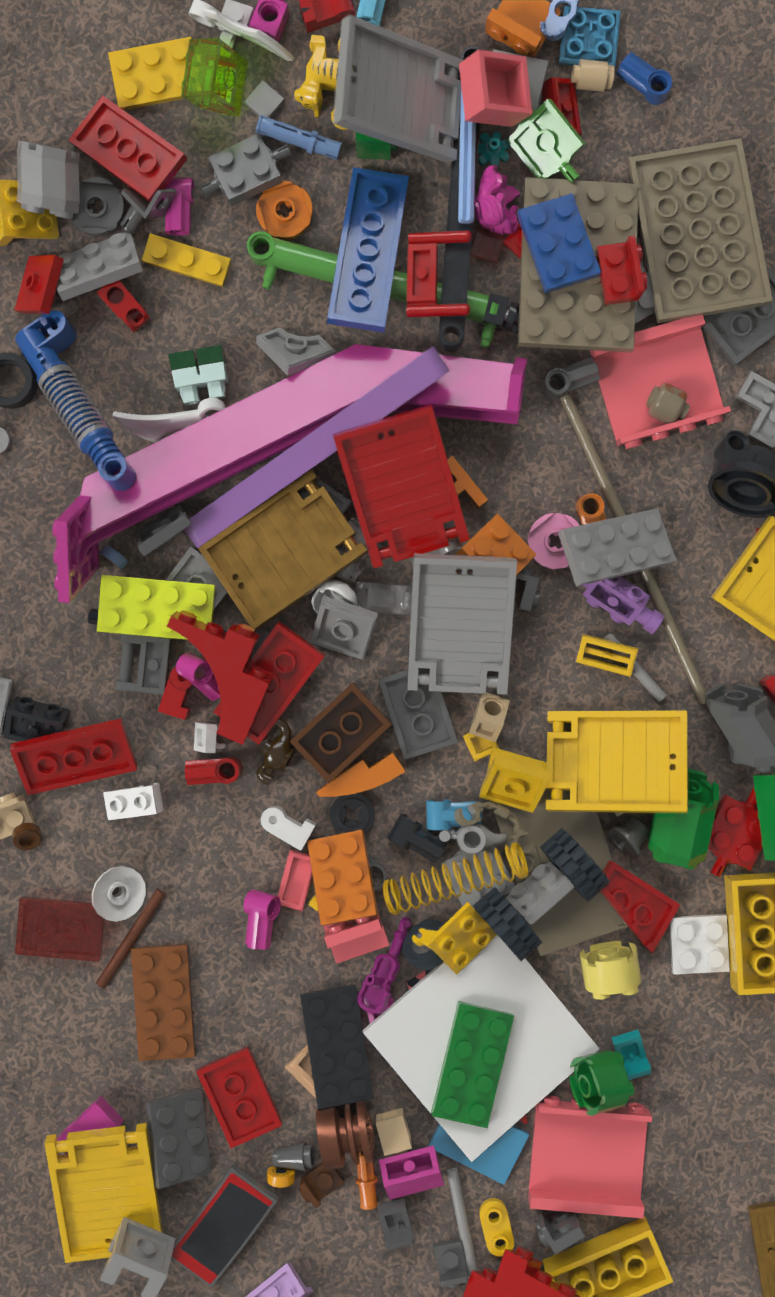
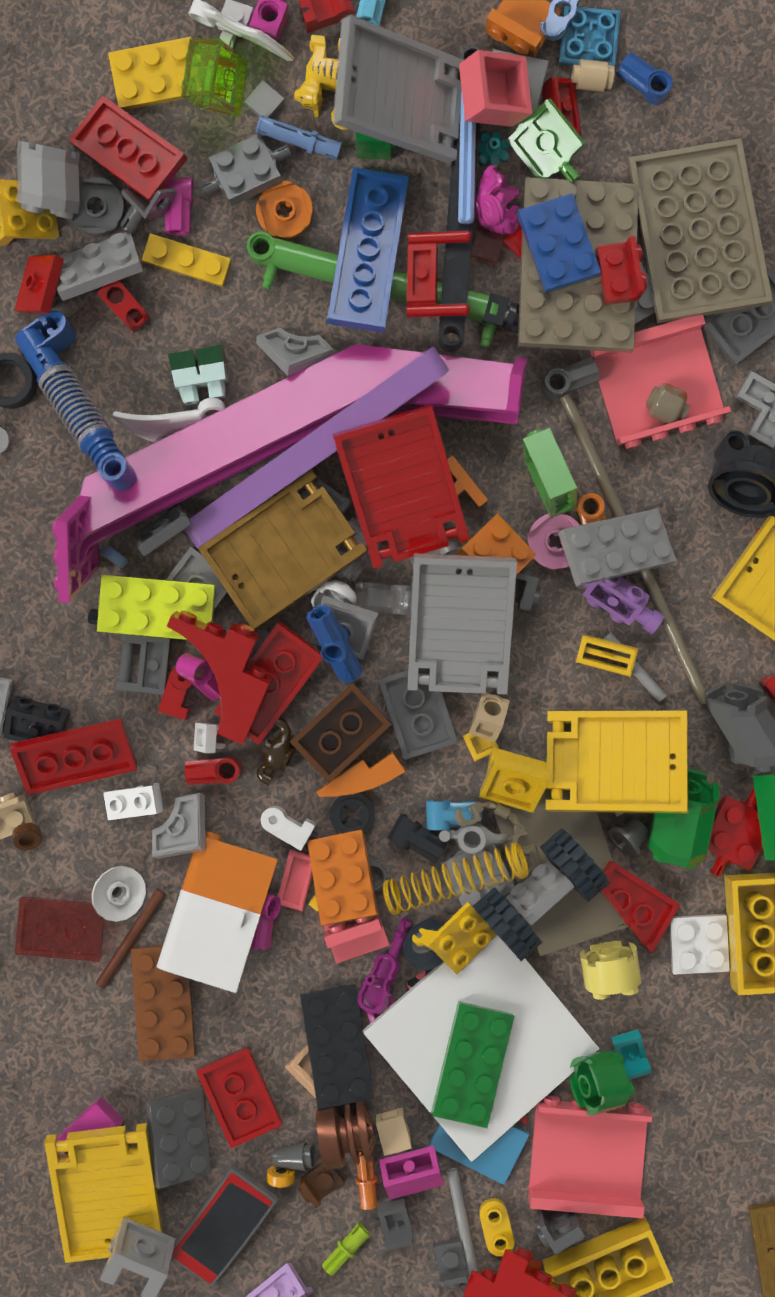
(183, 830): none -> light grey tile
(217, 914): none -> door
(334, 643): none -> blue piece
(346, 1249): none -> lime axle
(549, 472): none -> bright green window

